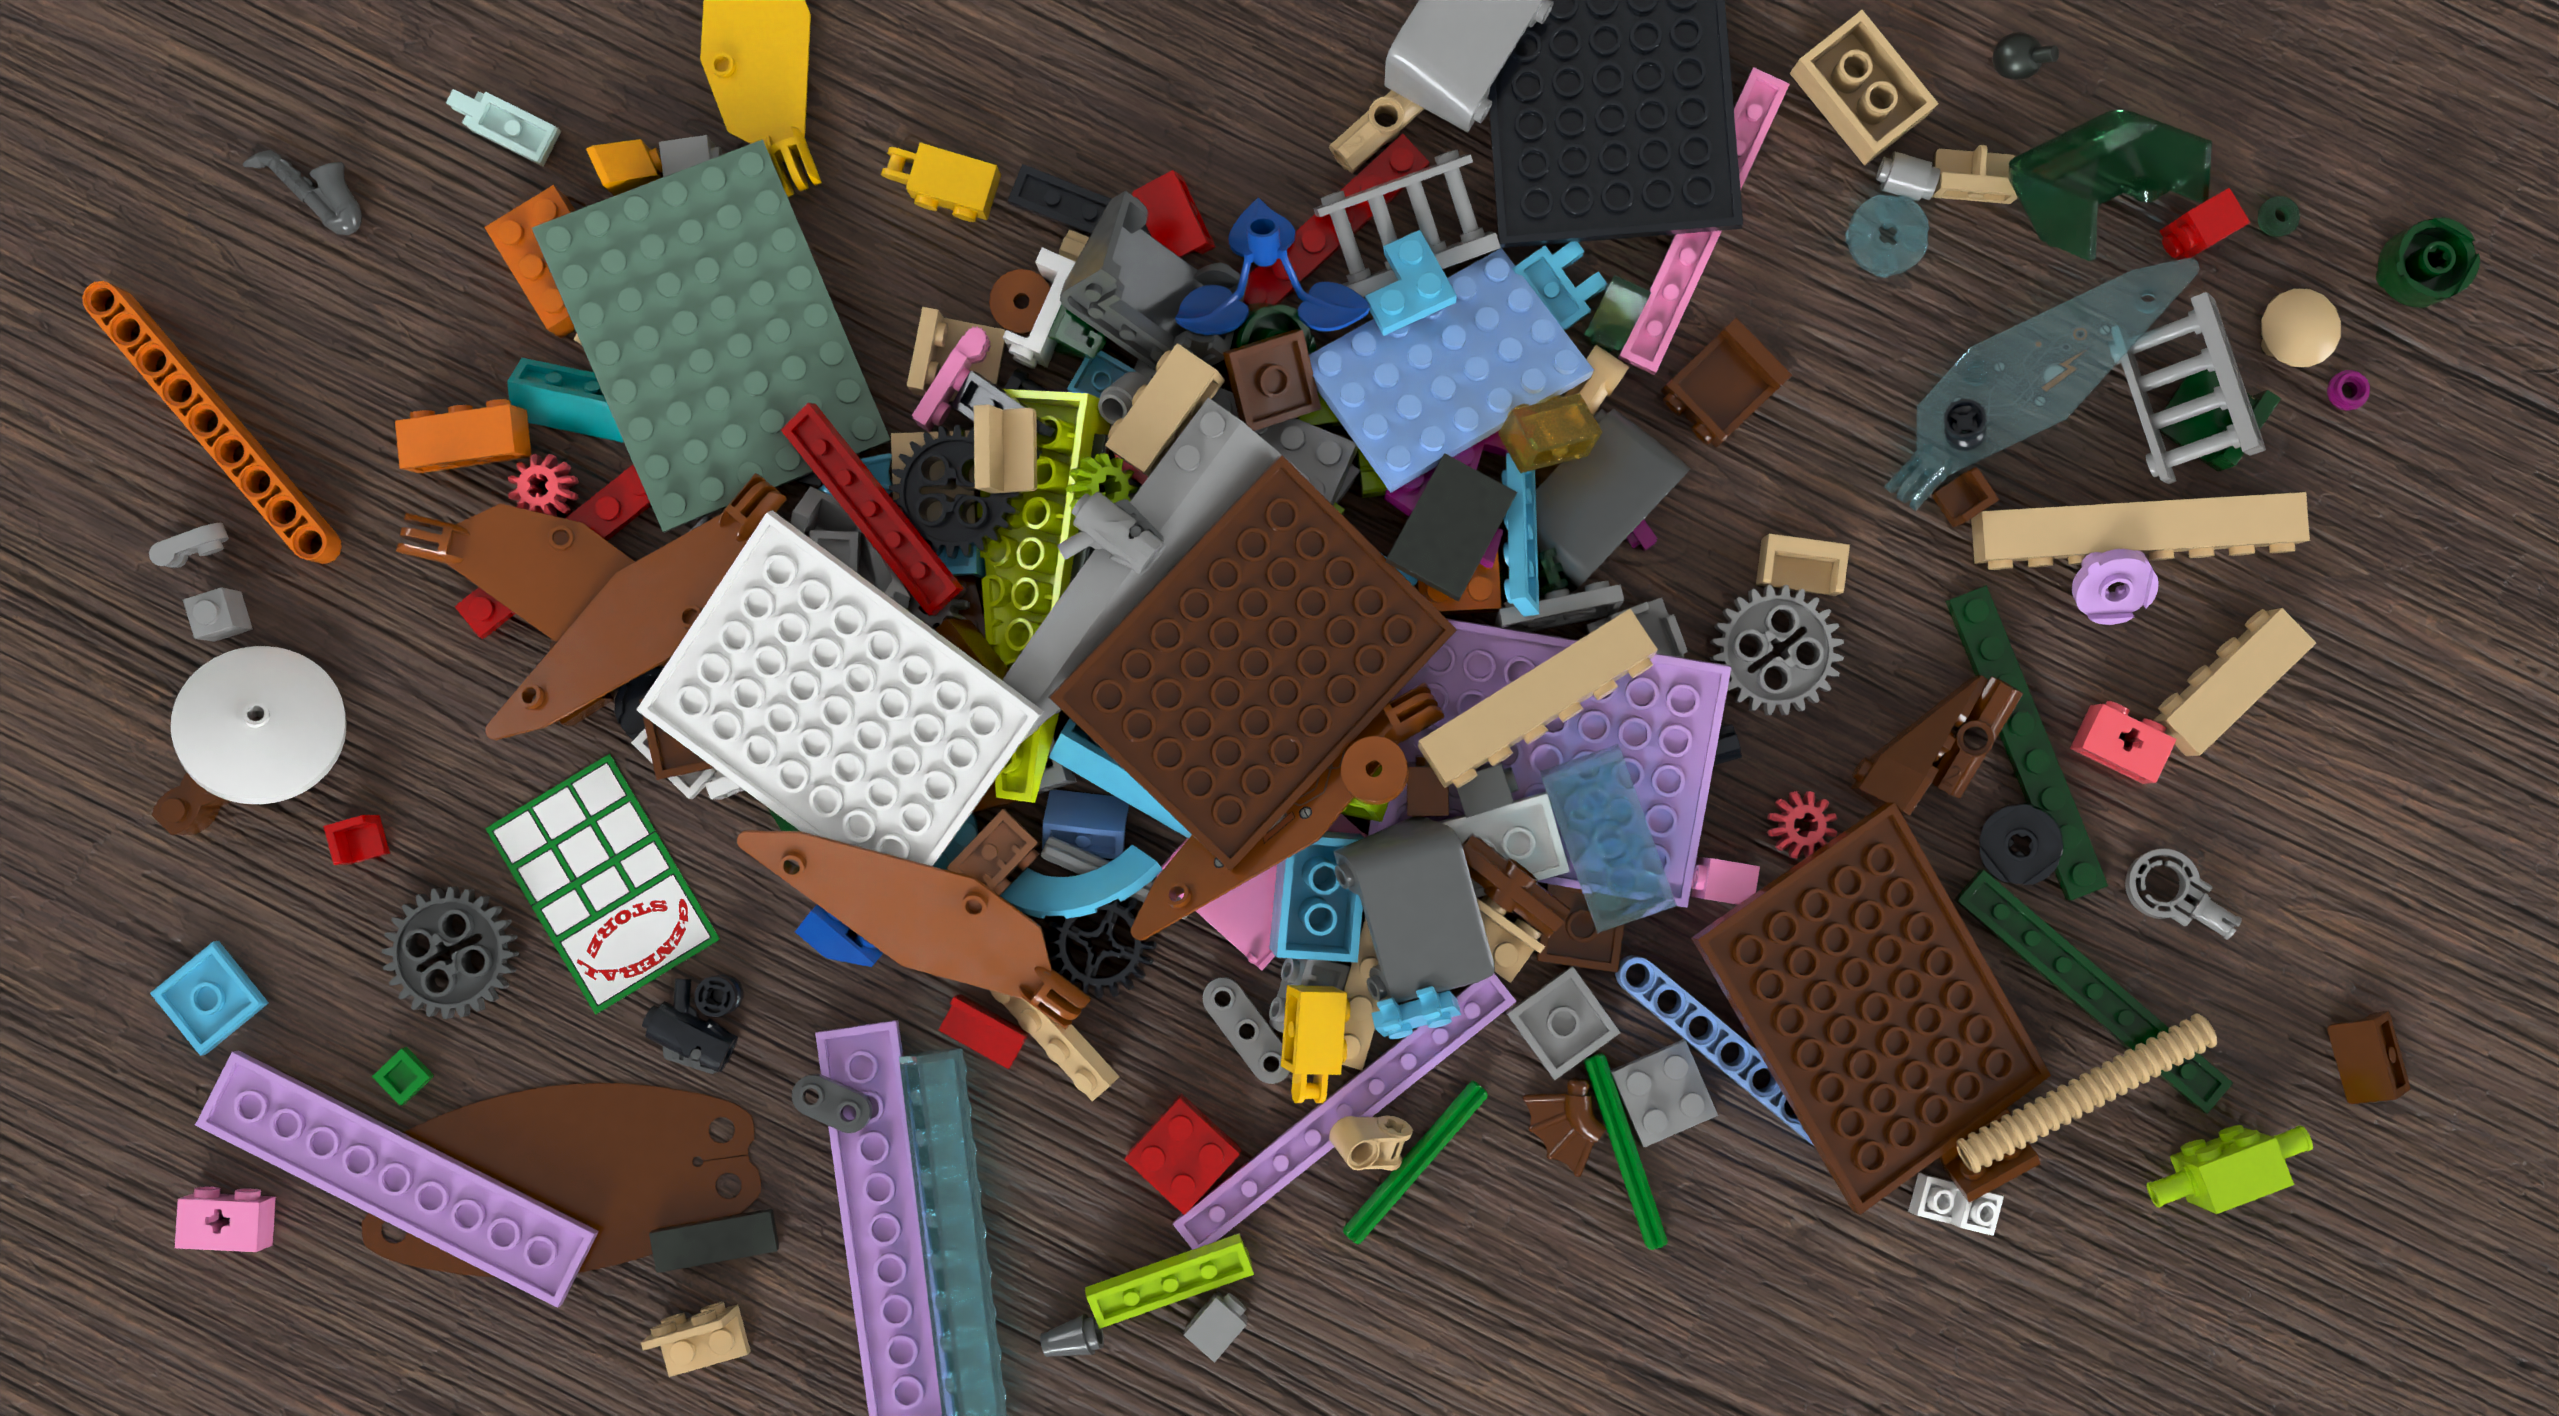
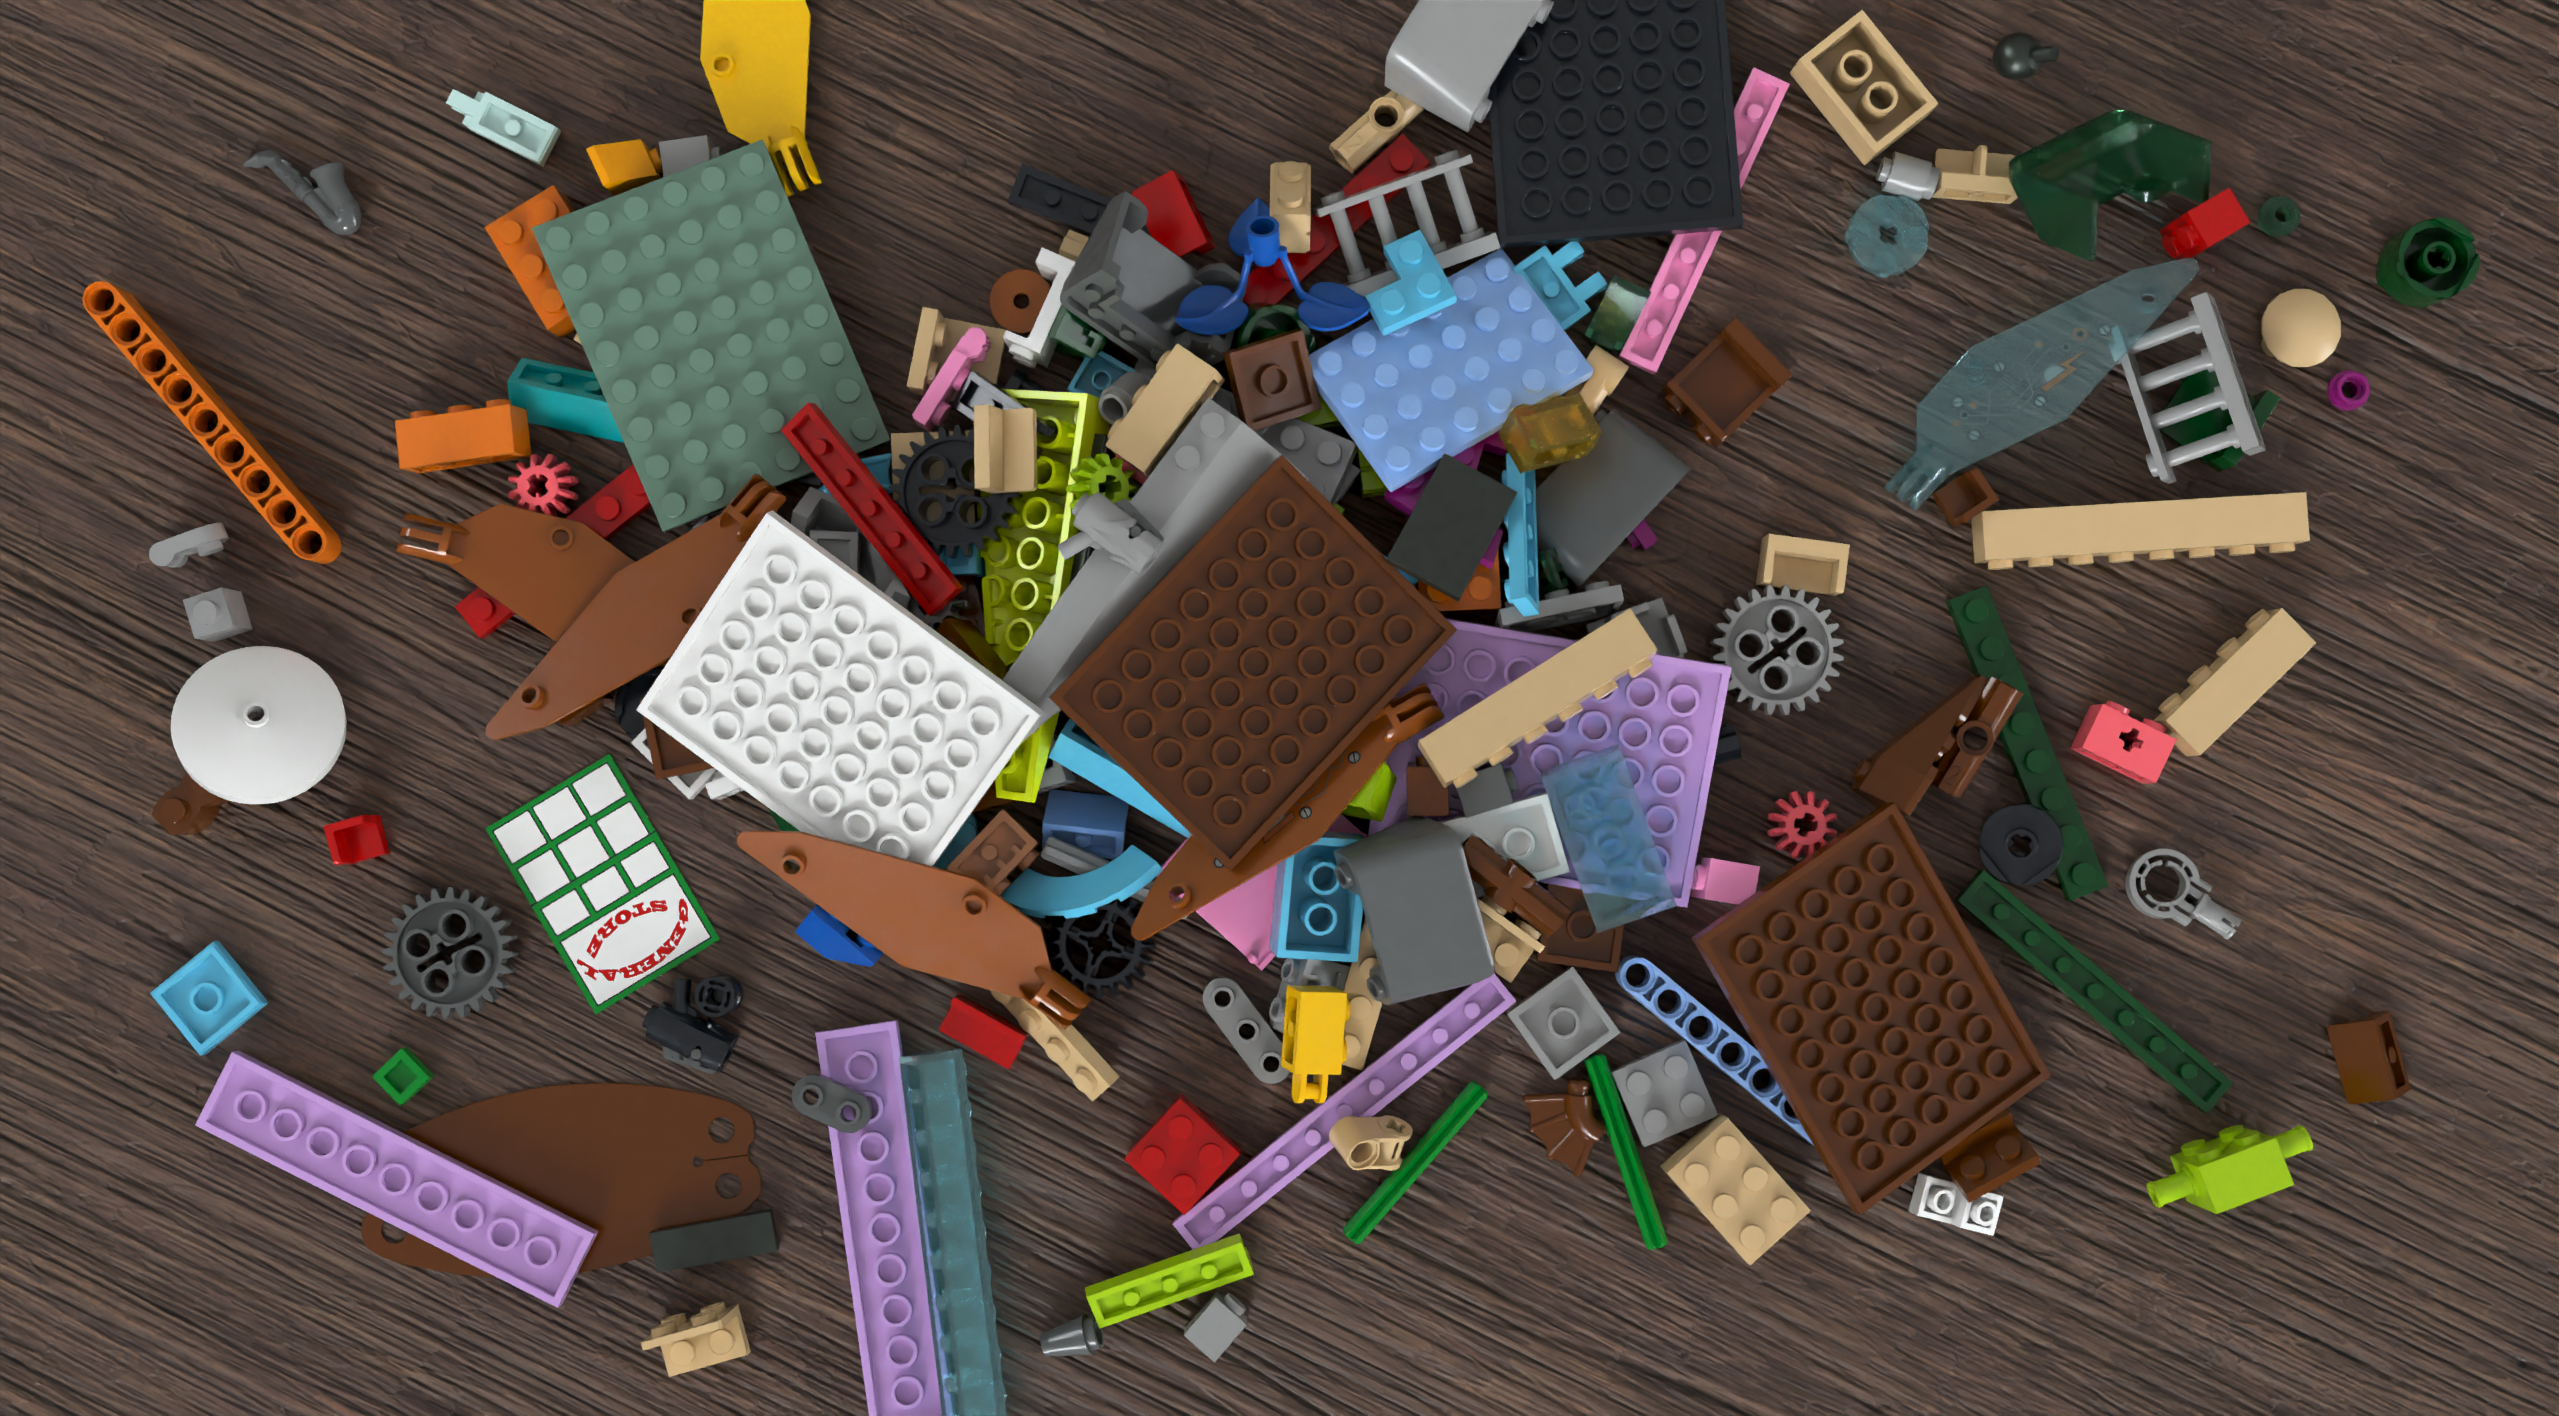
(203, 1228): bright pink brick -> none
(945, 180): yellow brick -> none
(1291, 203): none -> tan brick
(1382, 787): dark orange piece -> none
(1430, 1009): medium azure plate -> none
(1735, 1188): none -> tan brick
(1965, 416): black wheel -> none
(2087, 1092): tan piece -> none
(2109, 567): lavender plate -> none

